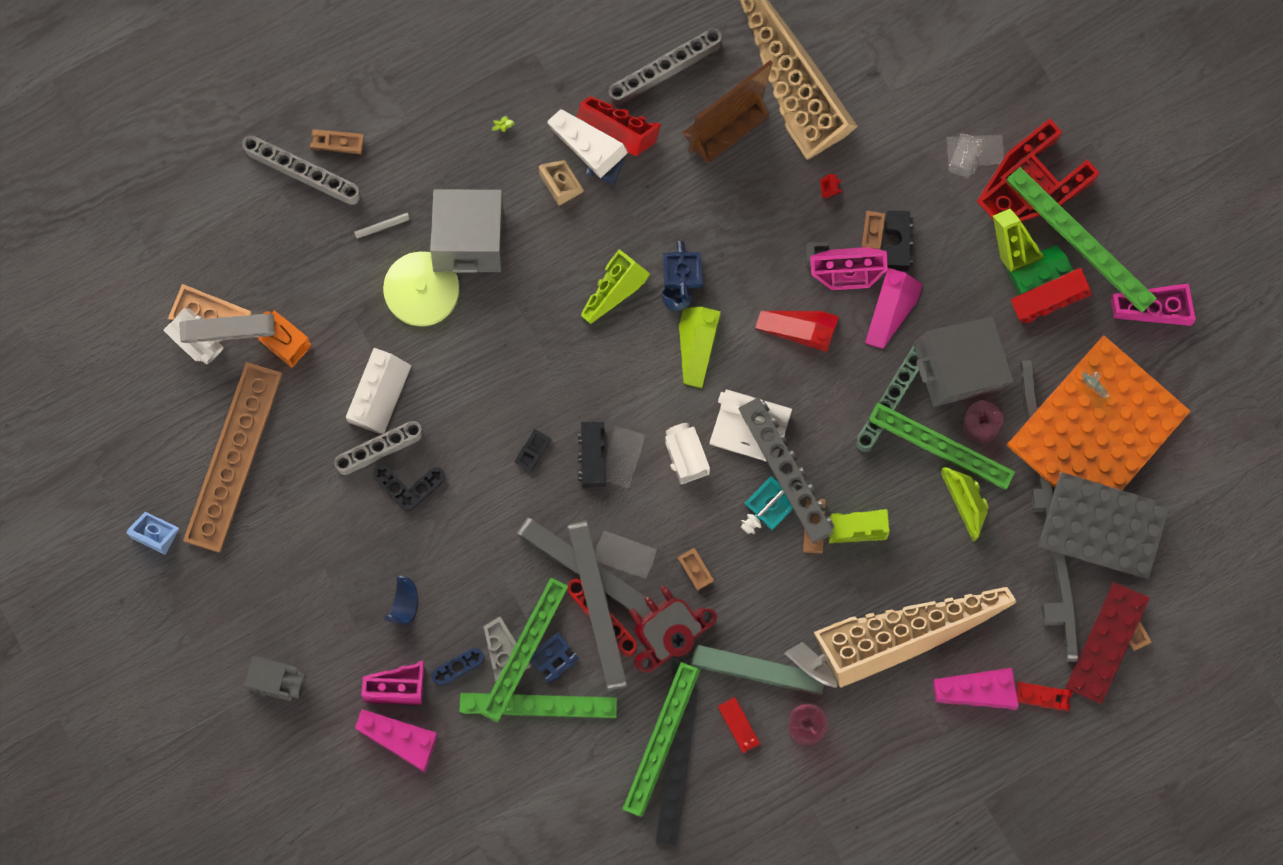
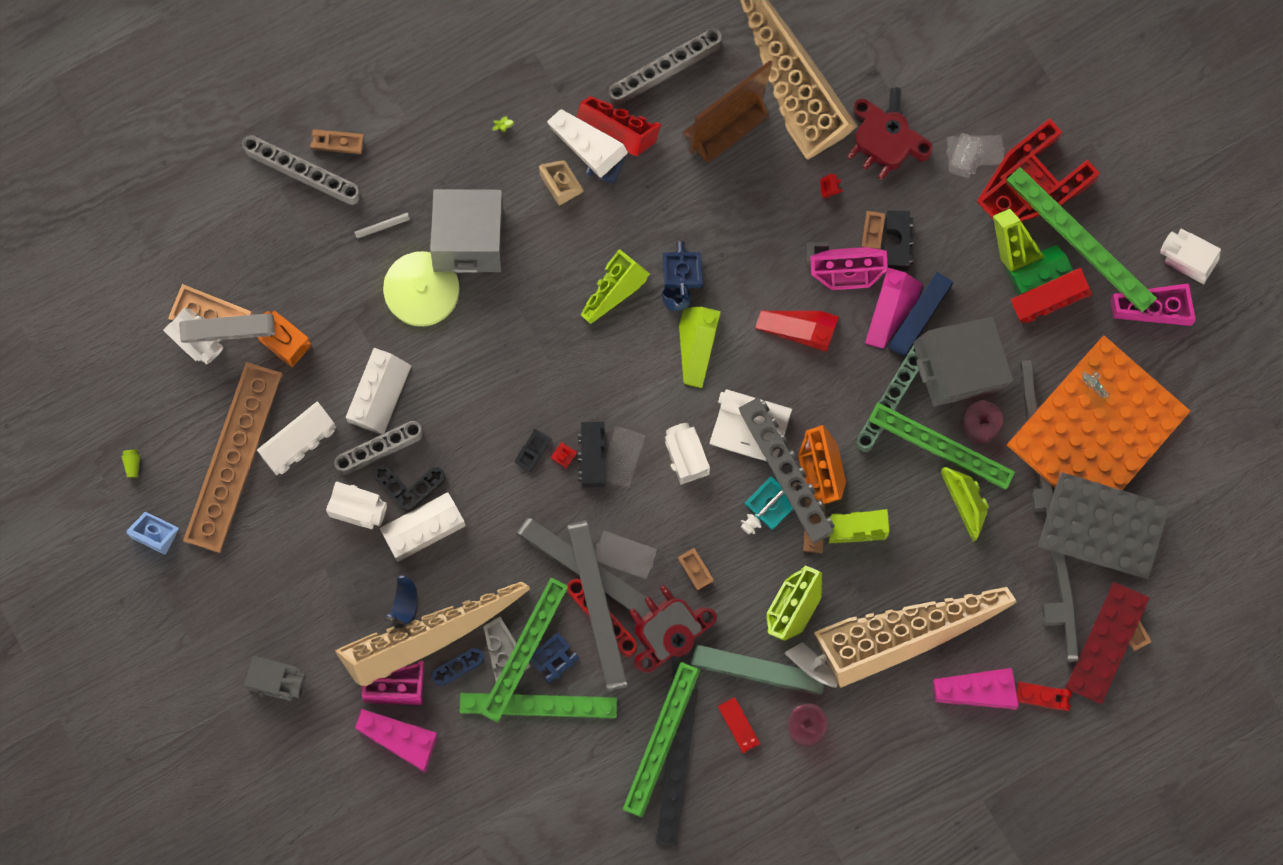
(131, 462): none -> lime cone
(297, 439): none -> white slope
(356, 506): none -> white piece
(382, 654): none -> tan wedge
(422, 527): none -> white slope
(564, 455): none -> red tile
(795, 603): none -> lime wedge
(822, 464): none -> orange wedge
(877, 140): none -> dark red piece
(920, 314): none -> dark blue beam
(1190, 255): none -> white piece

